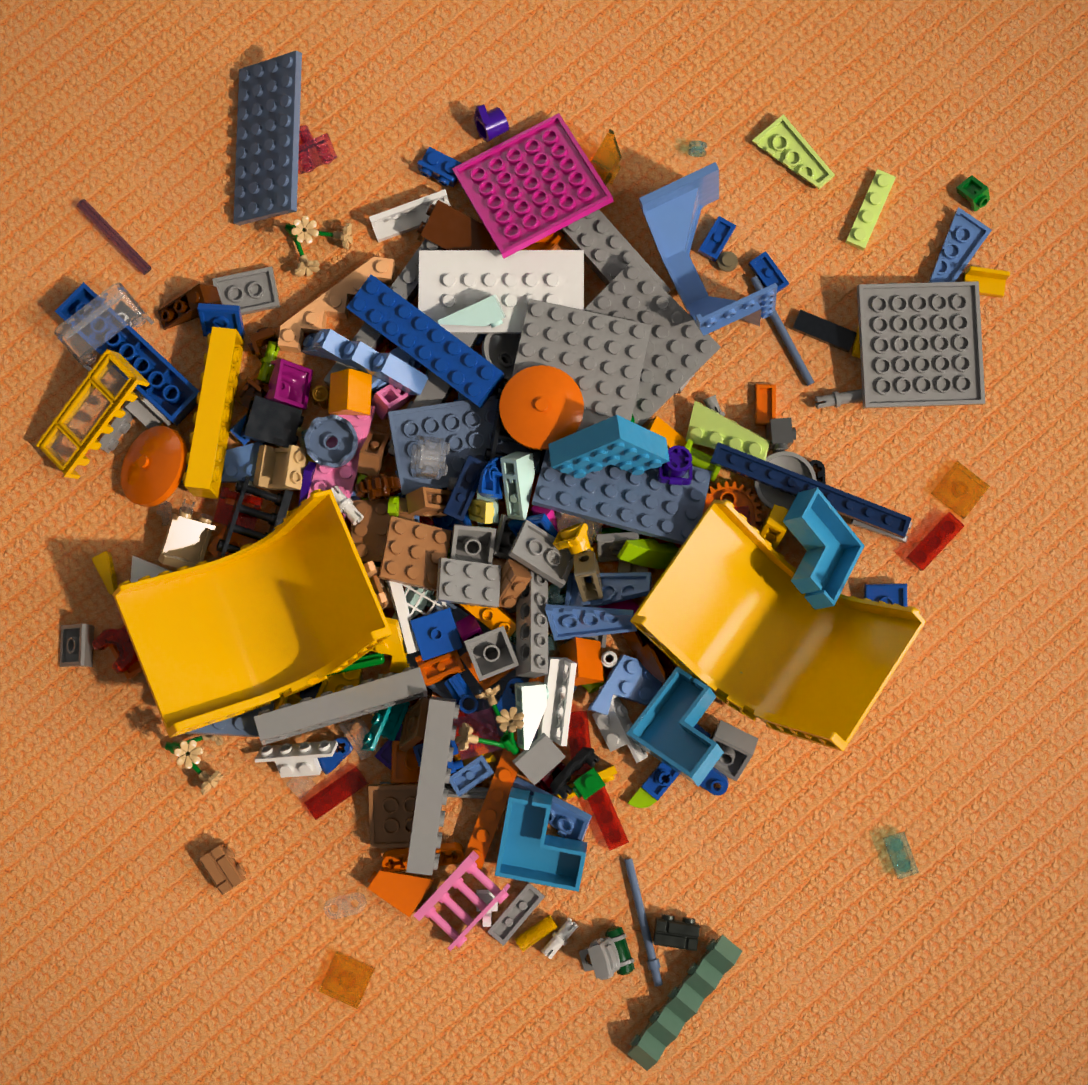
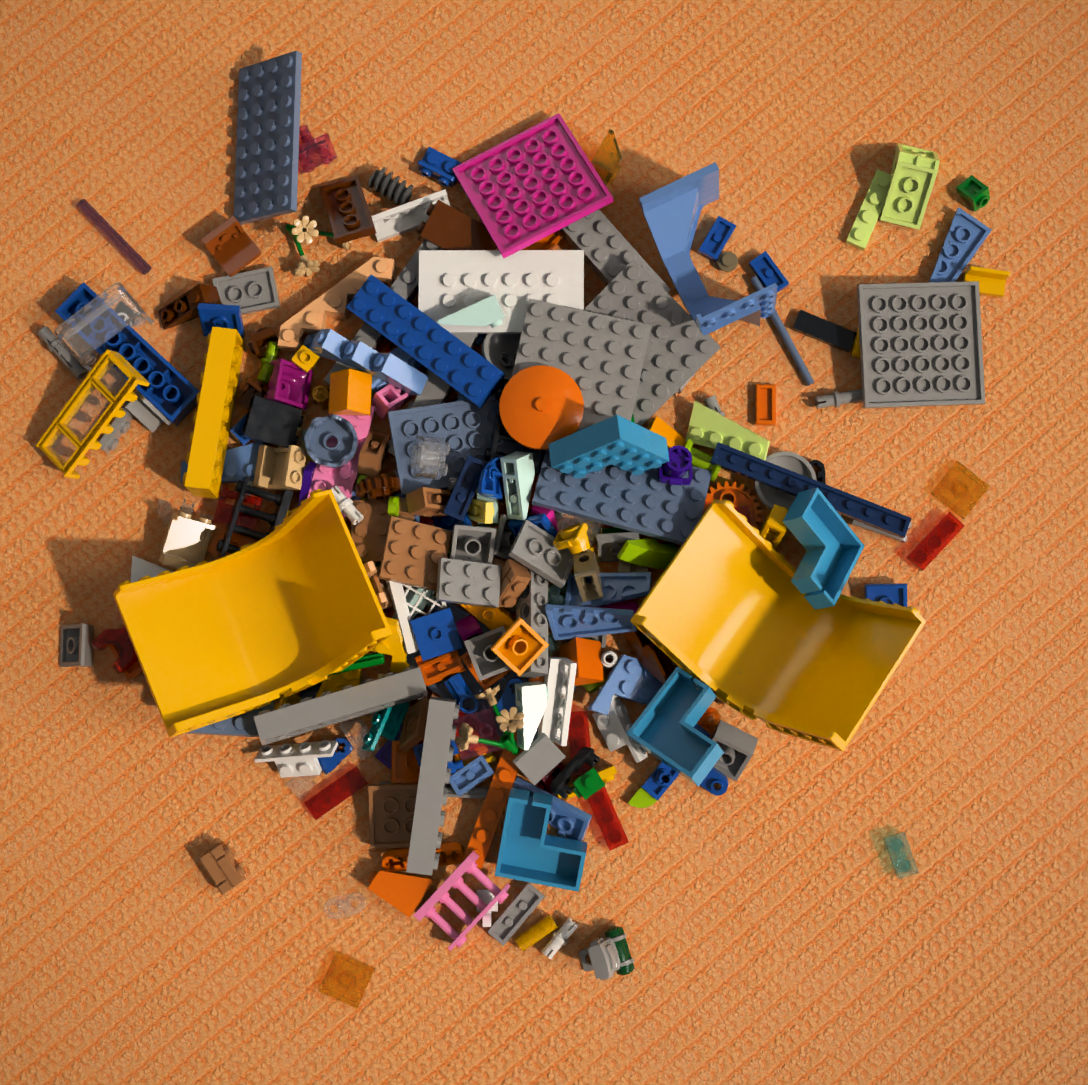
(55, 345): none -> light grey pin
(105, 568): yellow slope -> none
(153, 466): orange dish -> none
(189, 753): tan plant -> none
(231, 246): none -> dark orange bracket
(305, 359): none -> yellow bracket
(347, 210): none -> reddish brown plate
(390, 187): none -> dark grey piece
(490, 123): dark purple piece -> none
(519, 646): none -> light orange slope
(653, 963): sand blue bar -> none
(676, 933): pearl dark grey brick -> none
(683, 1002): sand green brick -> none
(697, 148): clear light blue bush -> none
(716, 718): none -> clear orange plate
(780, 434): dark grey brick -> none
(792, 150): yellowish green wing -> none
(910, 186): none -> yellowish green bracket

